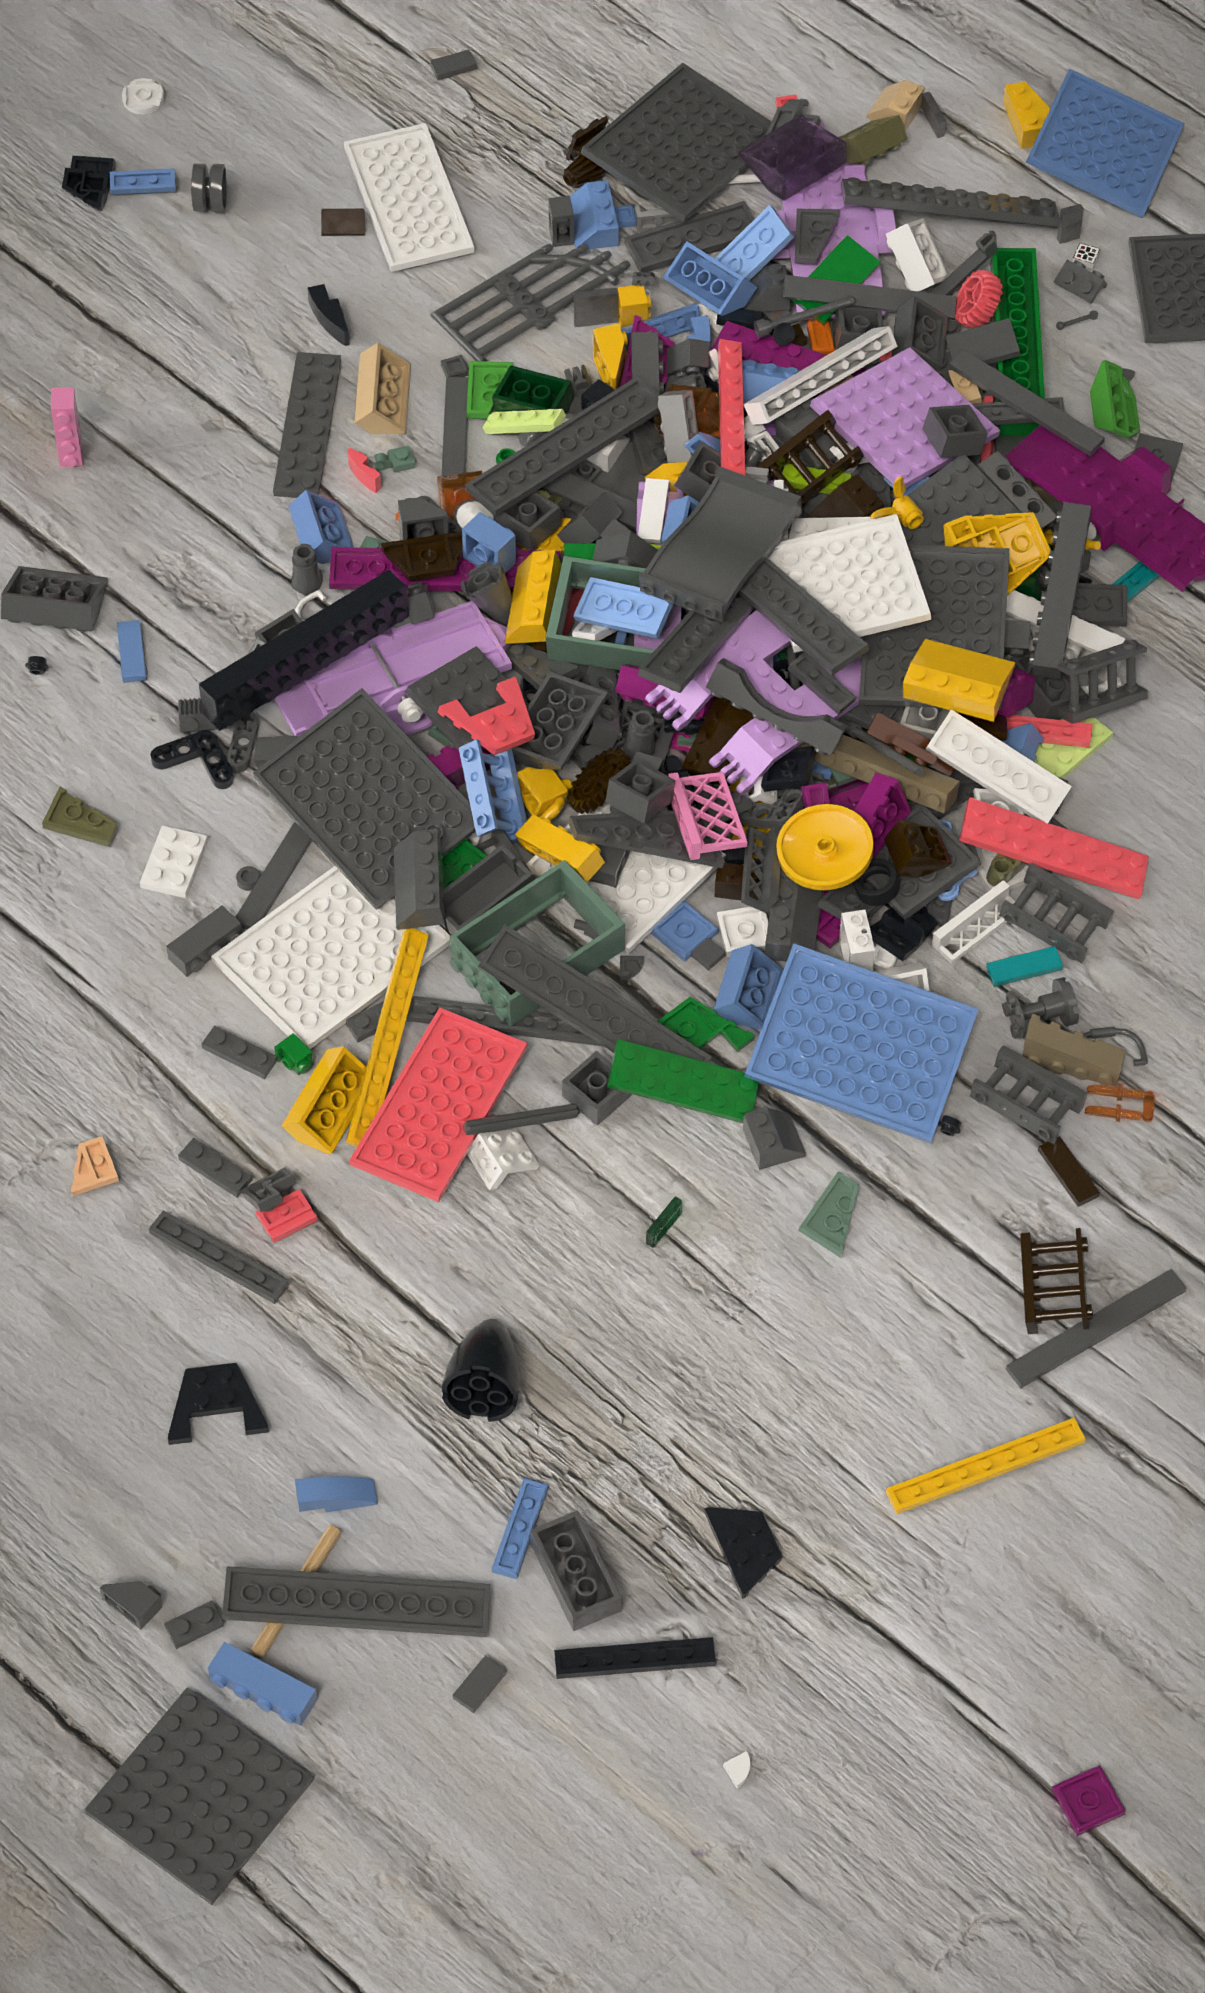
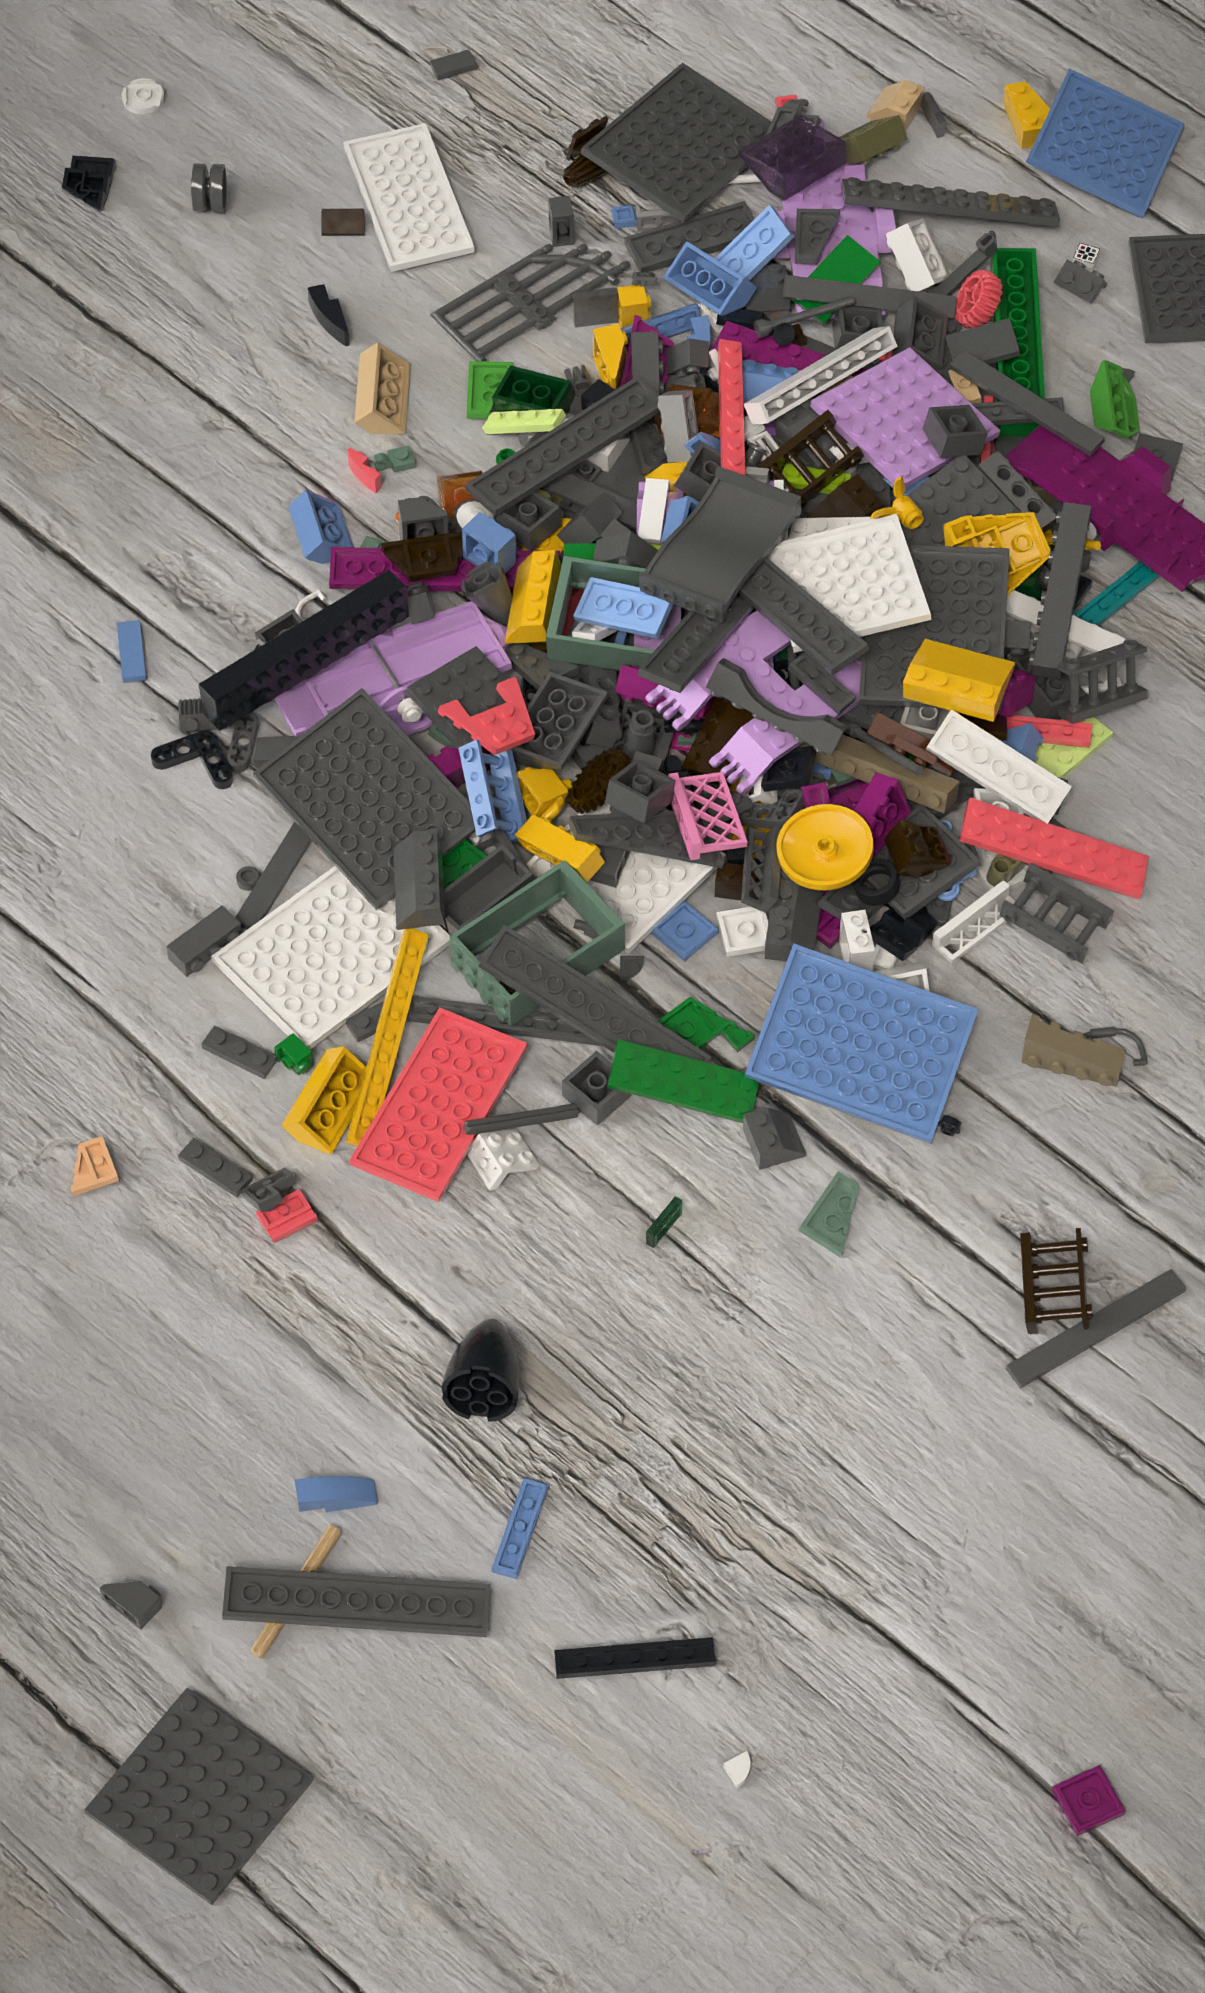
(36, 665): black plate -> none
(53, 598): dark grey slope -> none
(67, 427): bright pink brick -> none
(75, 819): olive wing -> none
(142, 181): medium blue plate -> none
(173, 861): white plate -> none
(193, 1624): dark grey plate -> none
(214, 1392): black wing -> none
(218, 1257): dark grey plate -> none
(262, 1684): medium blue brick -> none
(305, 570): dark grey plant -> none
(307, 424): dark grey plate -> none
(455, 367): dark grey tile -> none
(455, 426): dark grey tile -> none
(479, 1684): dark grey tile -> none
(575, 1570): flat silver brick -> none
(594, 216): medium blue slope -> none
(708, 953): dark grey tile -> none
(744, 1544): black wing -> none
(748, 987): medium blue slope -> none
(820, 337): orange tile -> none
(985, 1466): yellow plate -> none
(1024, 966): teal tile -> none
(1036, 1077): dark grey fence -> none
(1050, 1005): dark grey piece -> none
(1069, 1171): dark brown tile -> none
(1070, 223): flat silver tile -> none
(1093, 315): dark grey hinge -> none
(1101, 604): dark grey tile -> none
(1148, 1103): clear orange piece -> none

